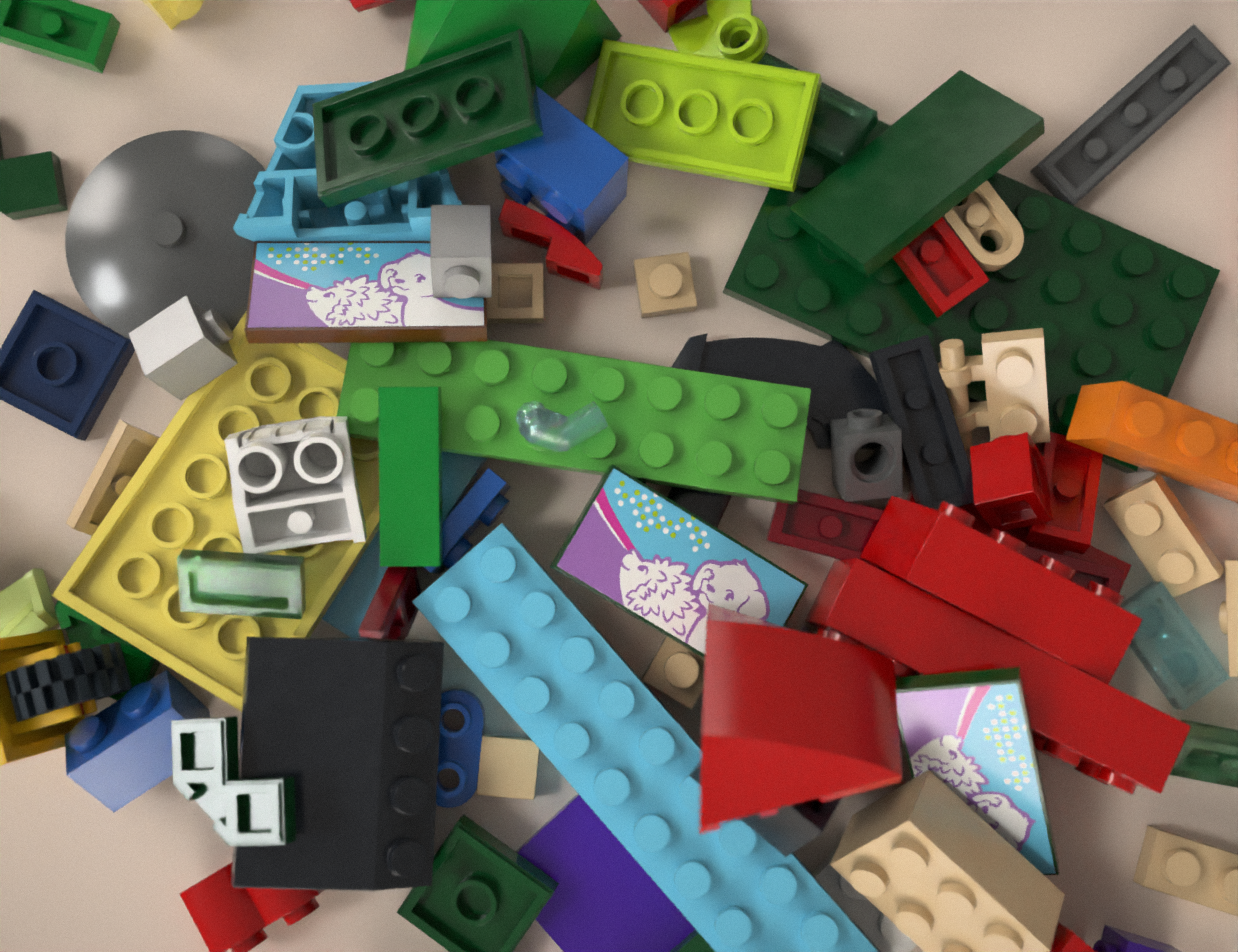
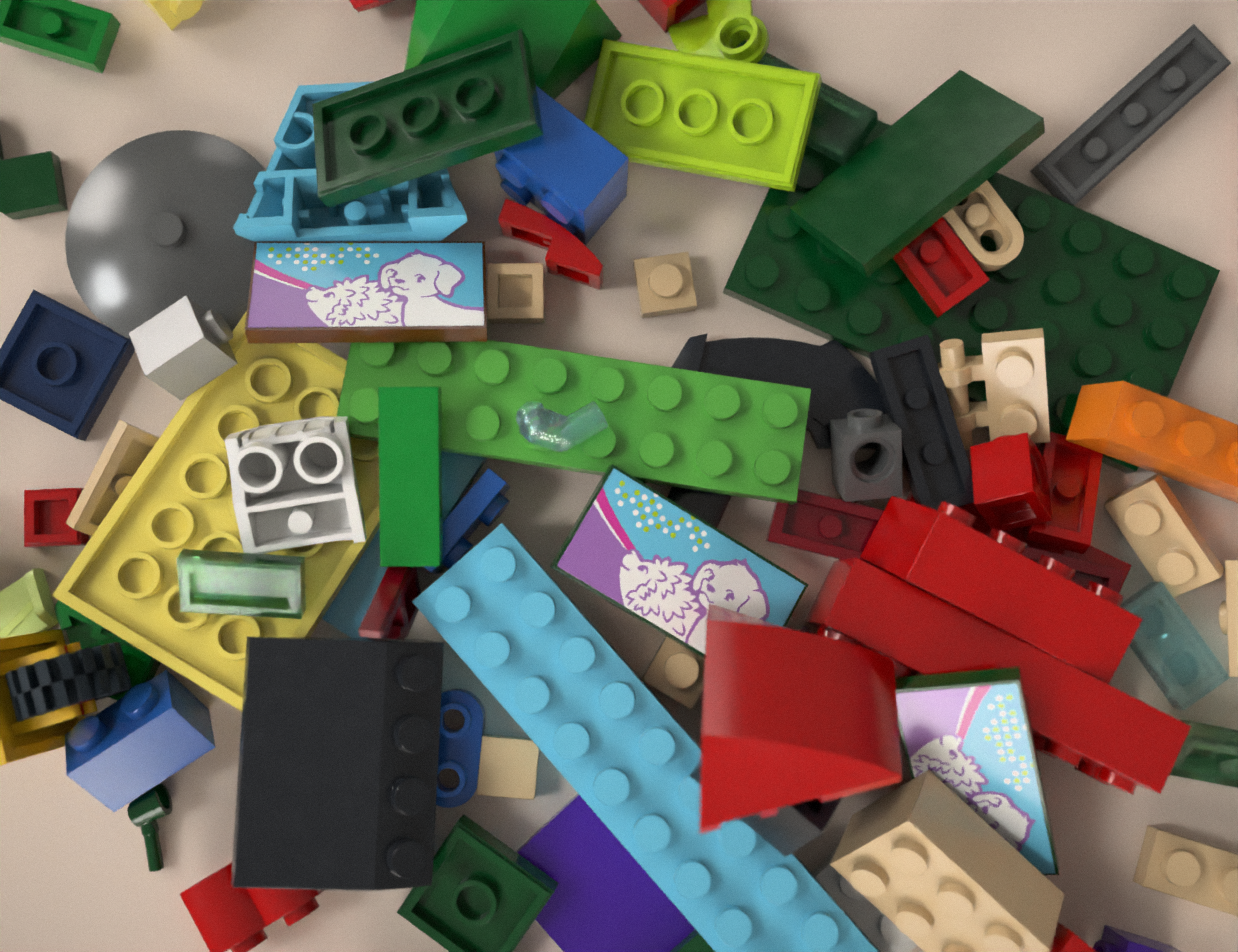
(47, 516): none -> red tile
(144, 814): none -> dark green hand
(208, 772): tile -> none
(461, 251): light grey brick -> none

